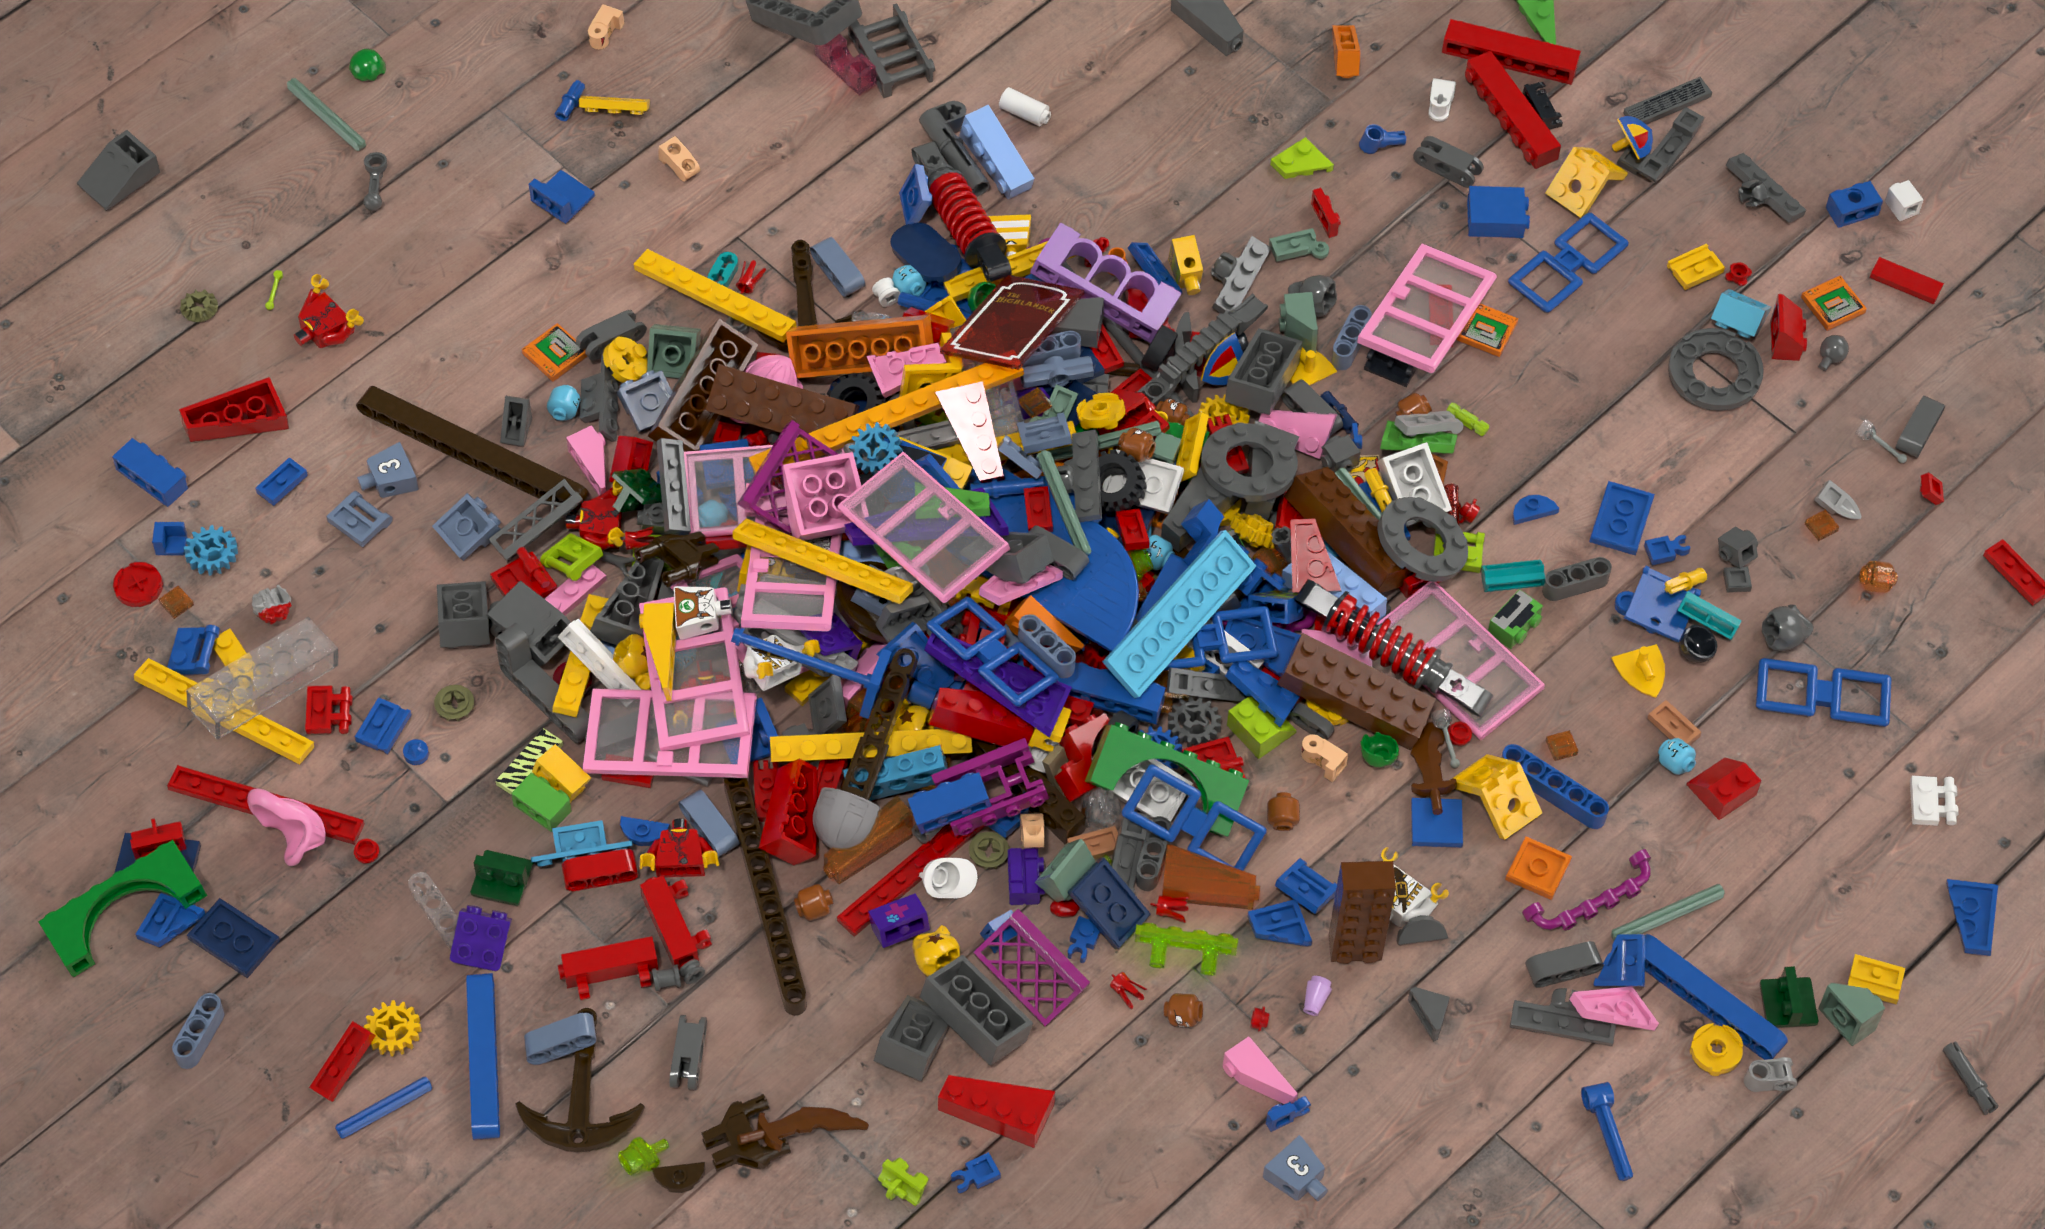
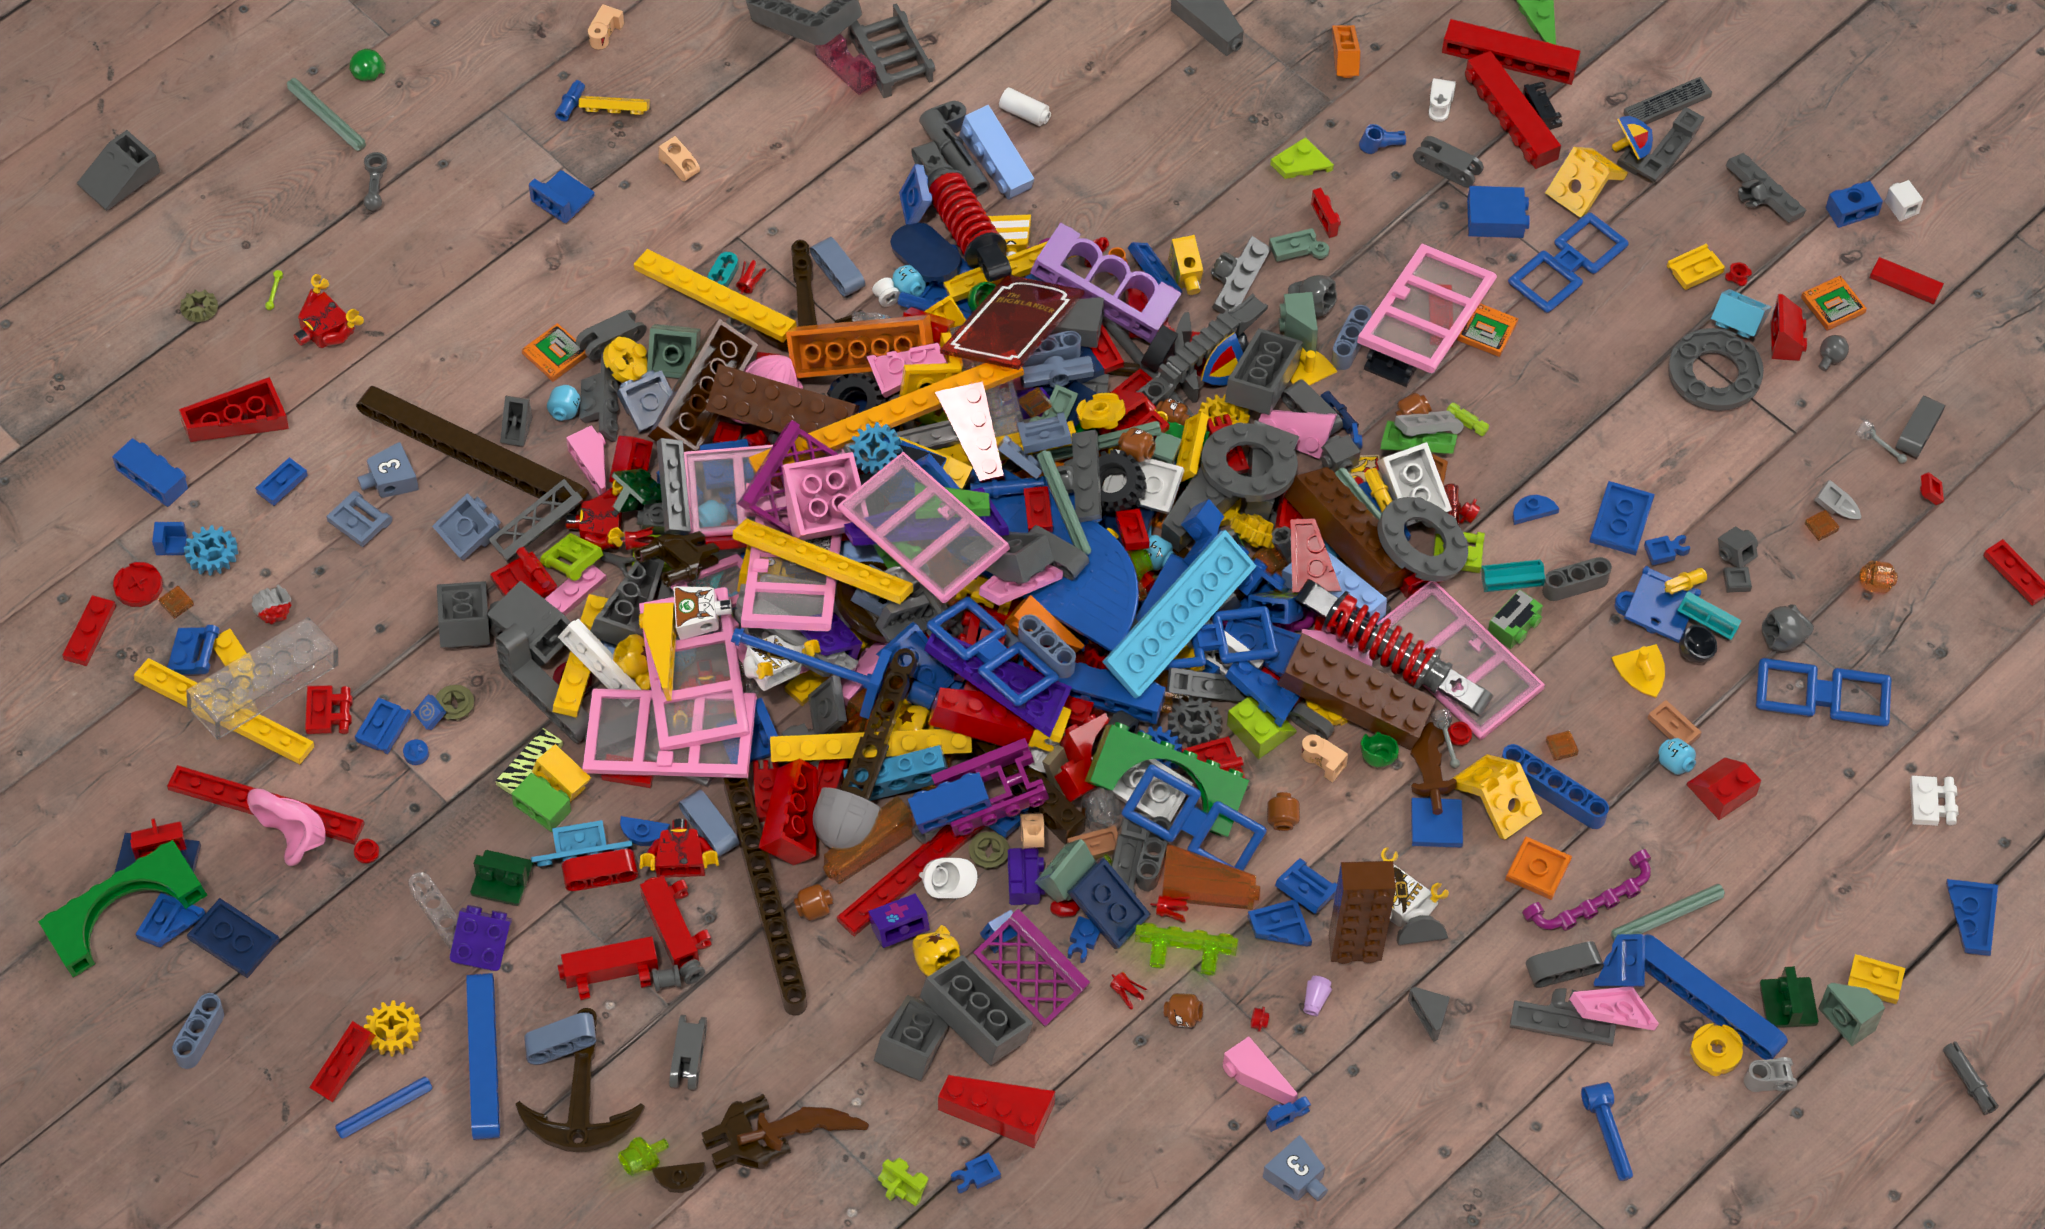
(89, 630): none -> red plate
(429, 712): none -> blue tile

